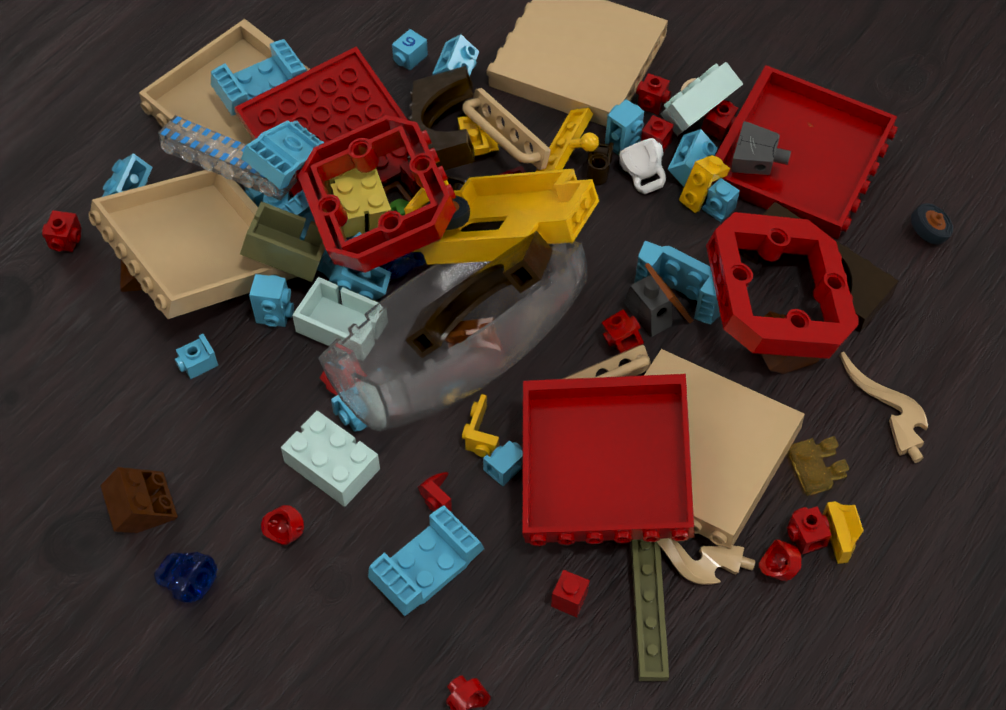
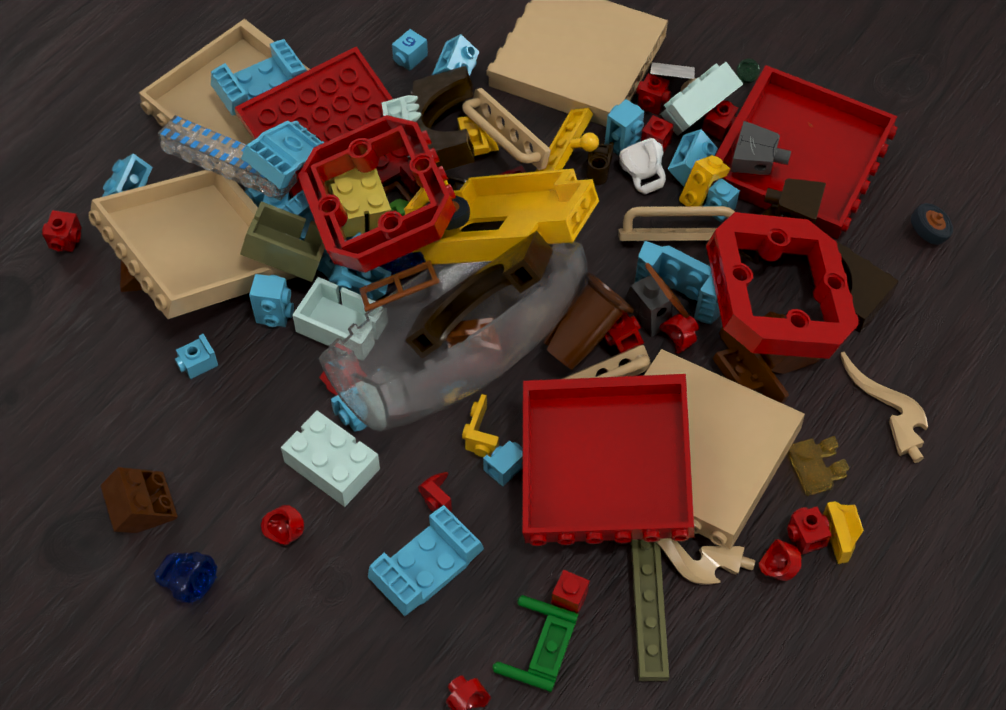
(396, 278): none -> dark orange window
(402, 108): none -> light aqua plate
(549, 649): none -> green plate
(586, 322): none -> reddish brown piece
(629, 233): none -> tan piece
(673, 70): none -> white sticker
(681, 331): none -> red piece
(748, 70): none -> clear green tile
(748, 369): none -> reddish brown bracket
(797, 199): none -> dark brown torso

